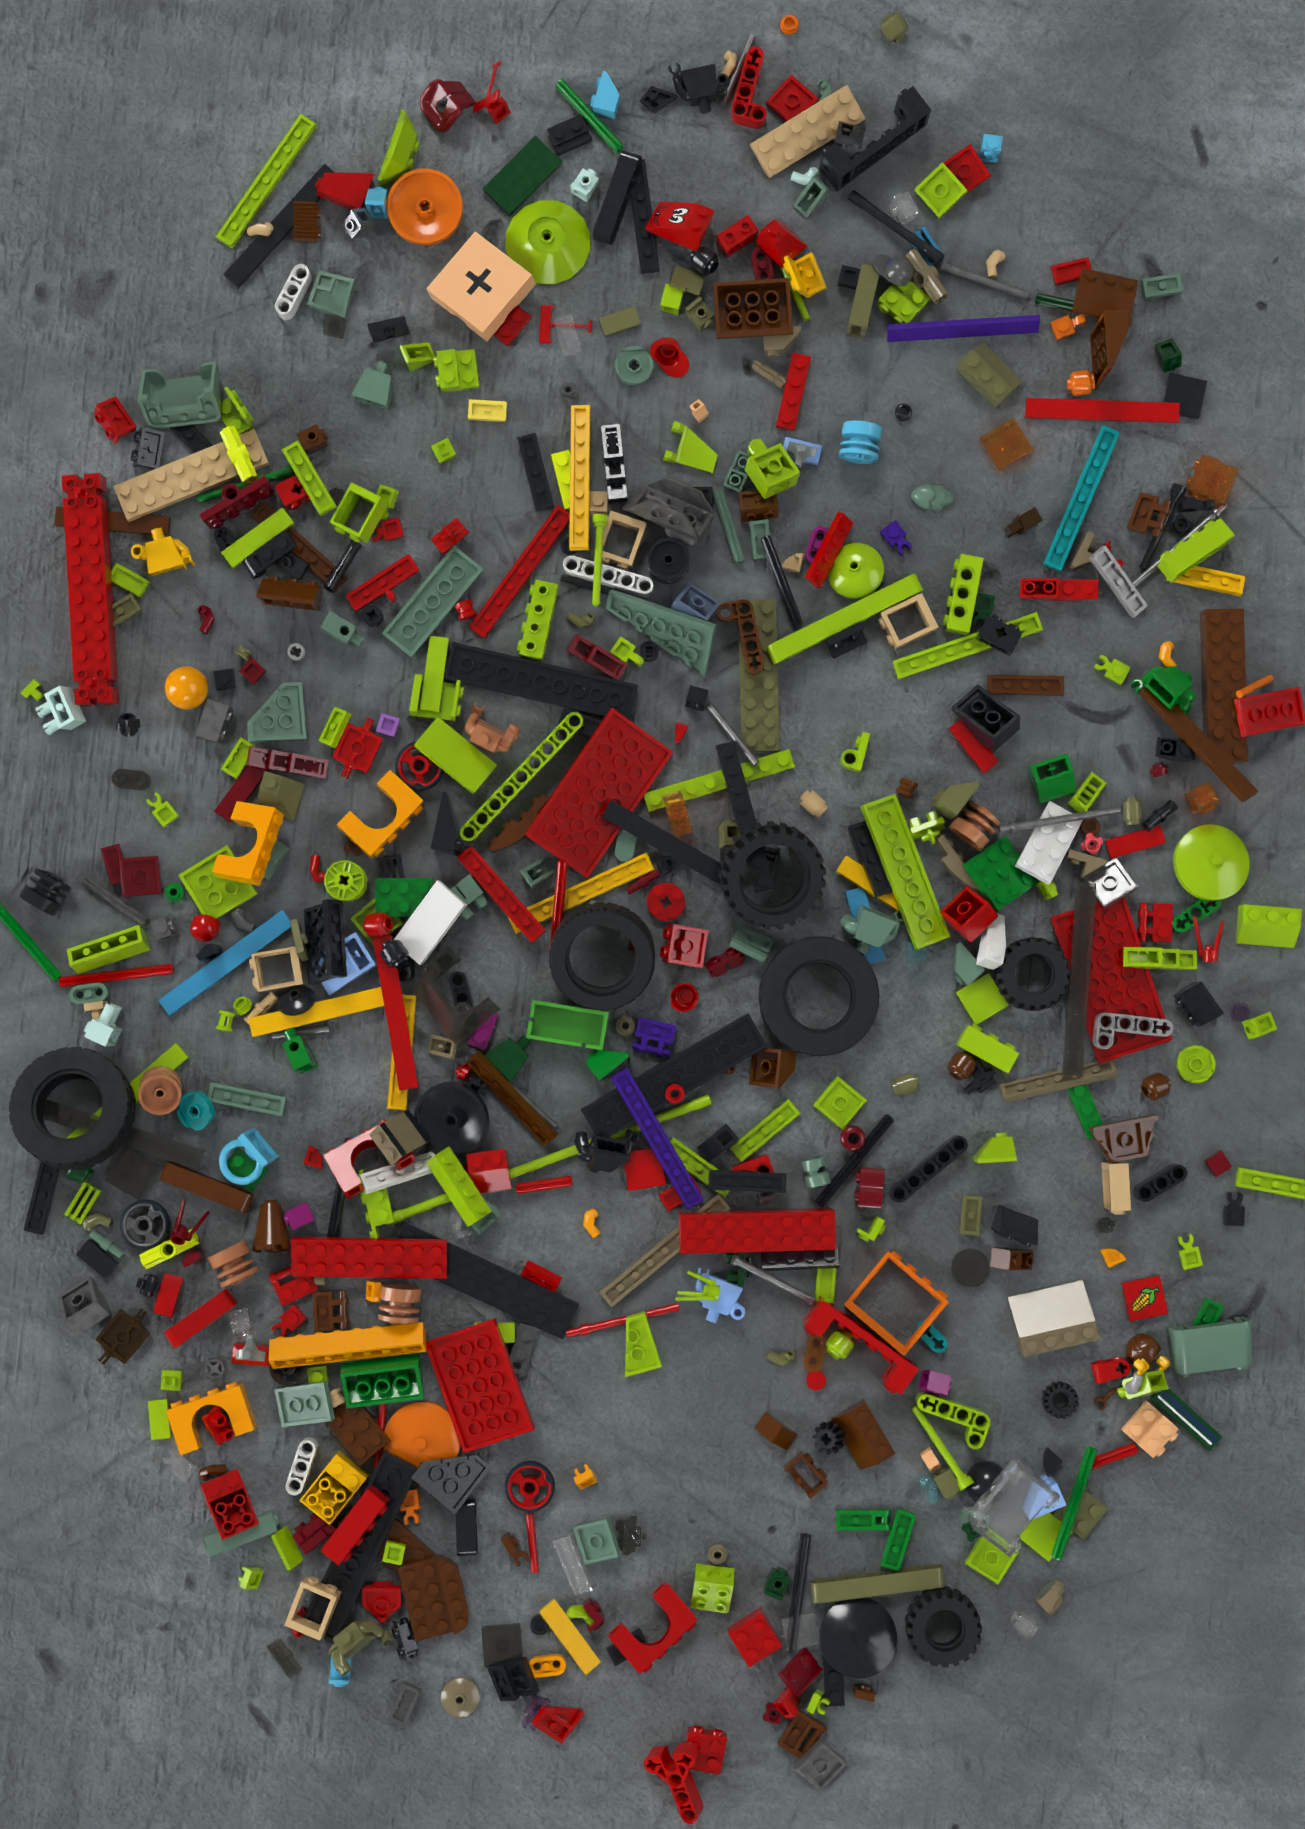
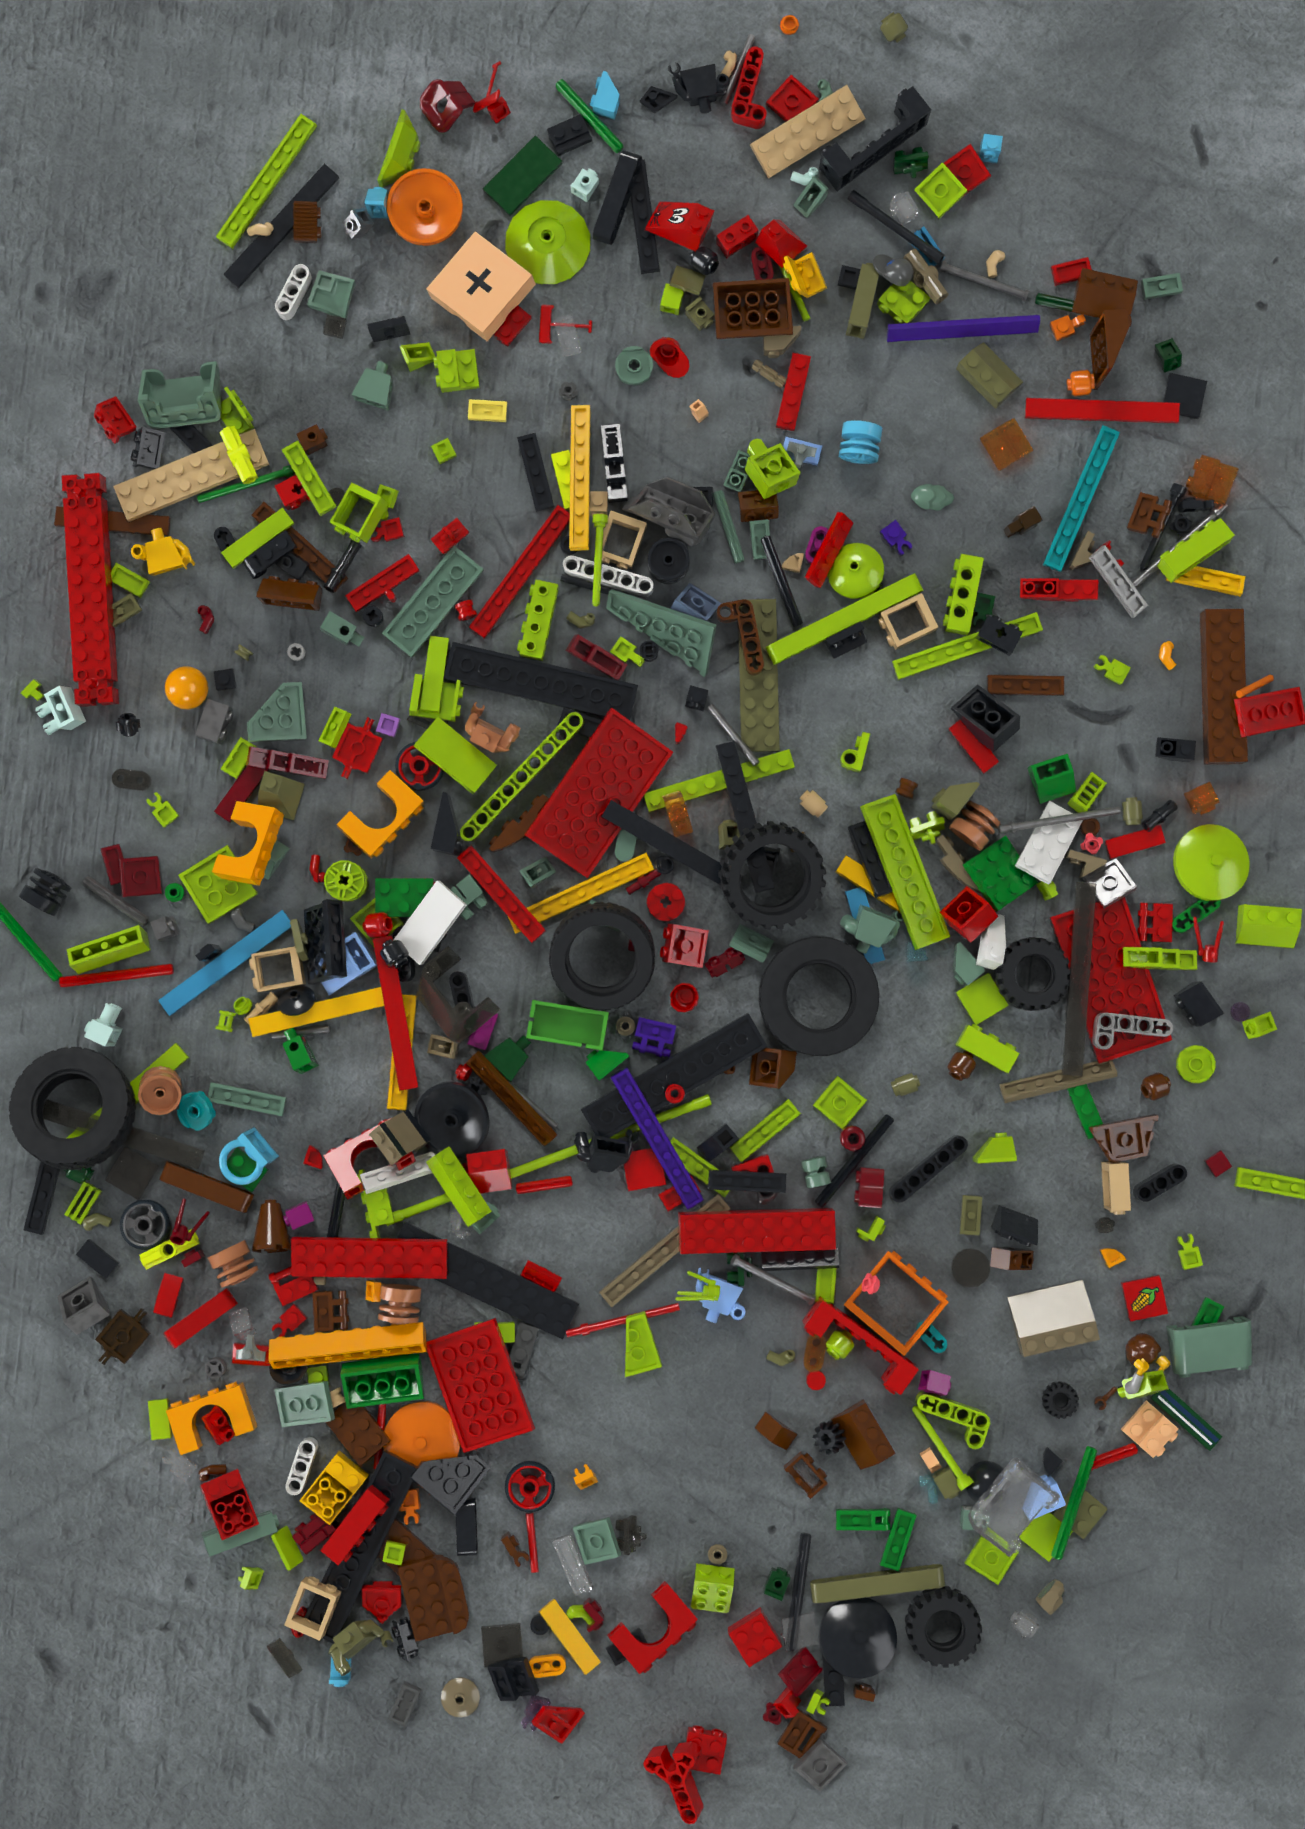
(89, 992): sand green plate -> none
(96, 1008): tan tile -> none
(106, 1244): sand green bar -> none
(148, 1285): black gear -> none
(171, 1380): lime tile -> none
(204, 928): red hair -> none
(244, 499): dark red plate -> none
(252, 671): dark red plate -> none
(344, 188): red slope -> none
(399, 862): black tile -> none
(559, 896): red axle -> none
(589, 1221): light orange arm -> none
(619, 321): olive tile -> none
(691, 450): lime flag -> none
(849, 134): black plate -> none
(870, 1284): none -> coral plate
(901, 417): black piece -> none
(910, 163): none -> dark green hips
(967, 1527): dark green plate -> none
(982, 1079): black piece -> none
(1107, 1369): red piece -> none
(1159, 769): dark red plate -> none
(1168, 686): green torso -> none
(1202, 747): reddish brown tile -> none
(1234, 1214): black plate -> none

